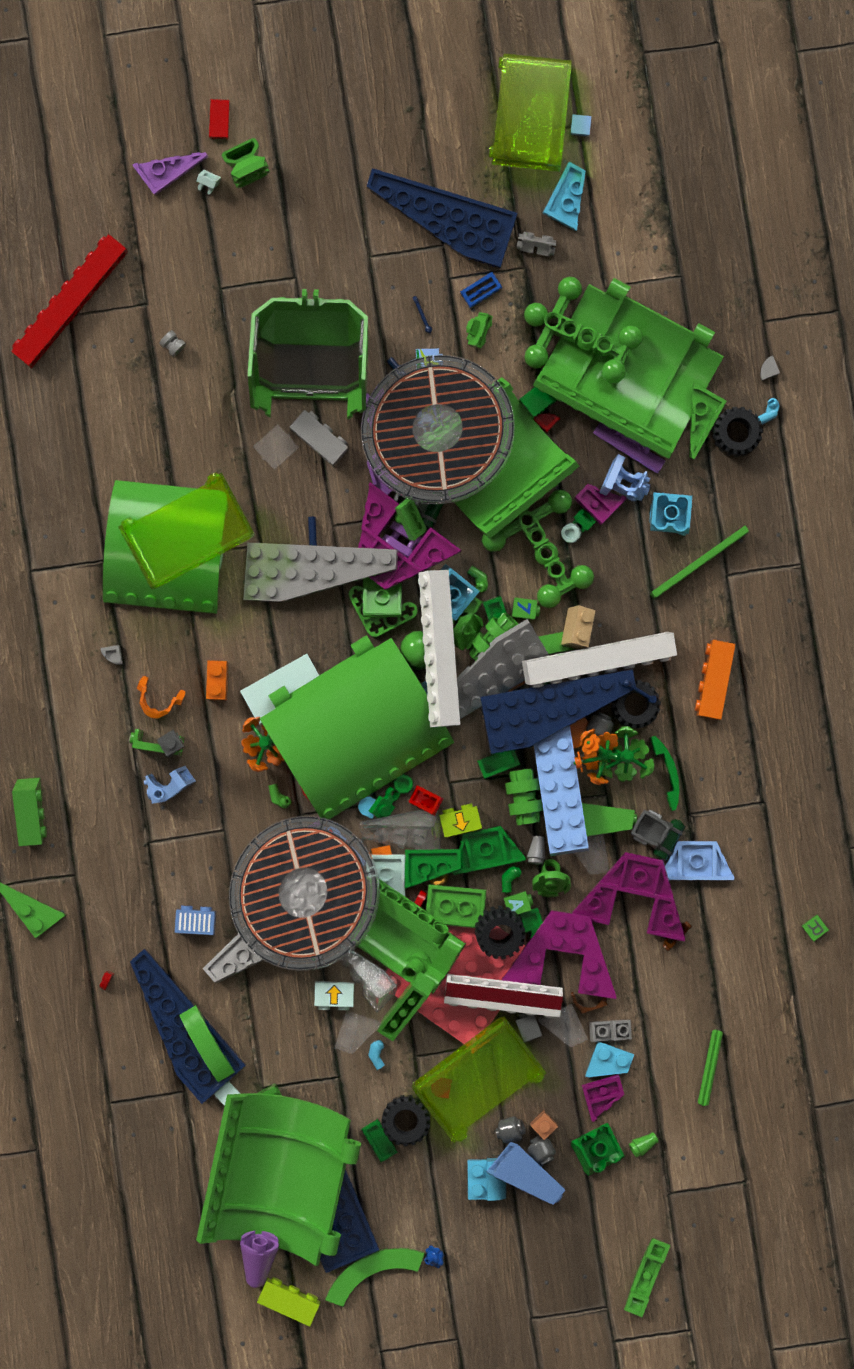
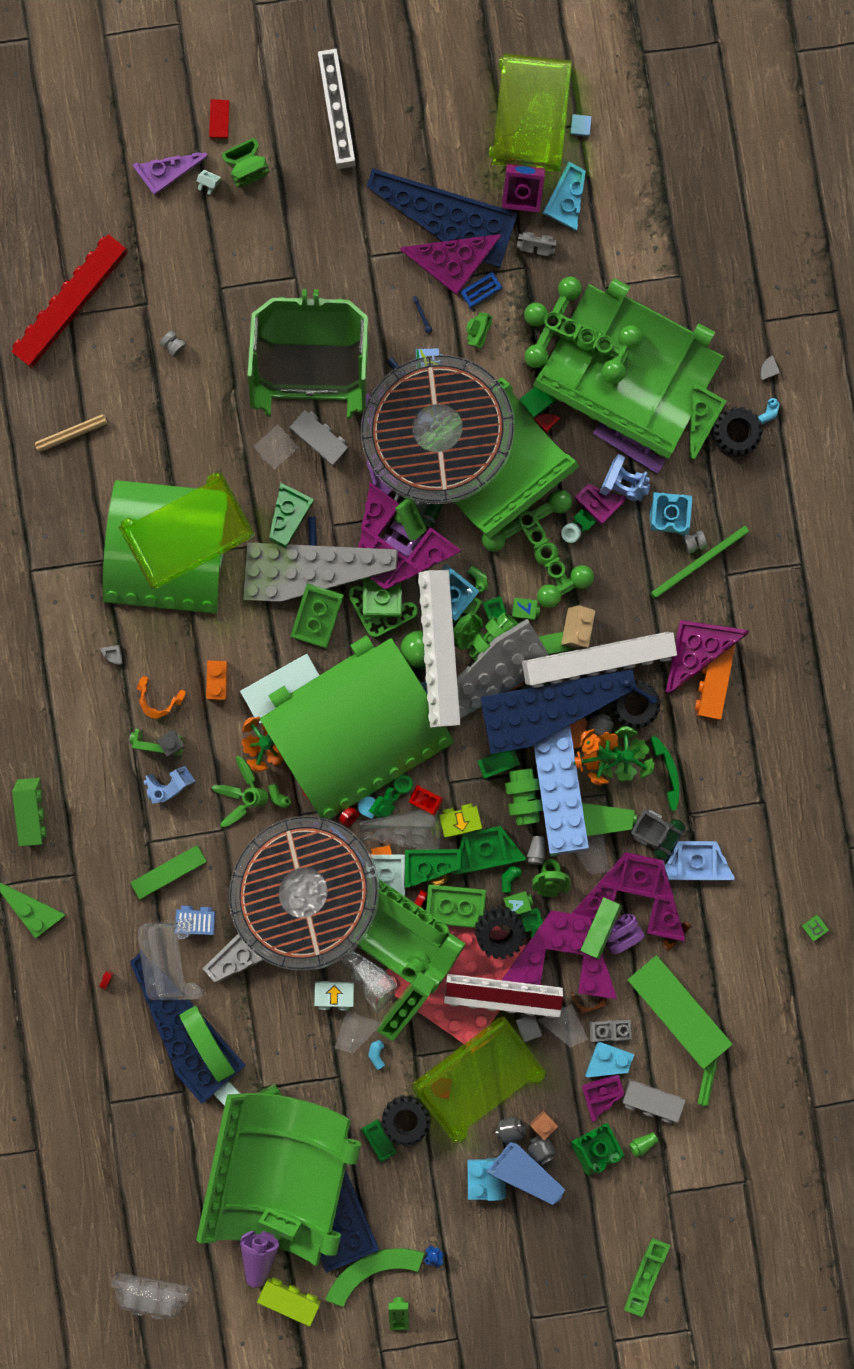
(70, 433): none -> tan axle
(150, 1296): none -> clear windscreen
(163, 960): none -> clear windscreen
(168, 872): none -> bright green slope
(251, 797): none -> bright green plant
(279, 1224): none -> bright green tile
(289, 513): none -> wing
(316, 615): none -> bright green tile
(336, 108): none -> white brick
(348, 817): none -> red tile
(398, 1314): none -> bright green tile
(452, 260): none -> magenta tile
(523, 187): none -> magenta brick
(601, 928): none -> bright green tile
(624, 934): none -> medium lavender brick
(653, 1101): none -> light grey brick
(680, 1012): none -> bright green tile
(695, 542): none -> light grey wheel
(697, 647): none -> magenta tile

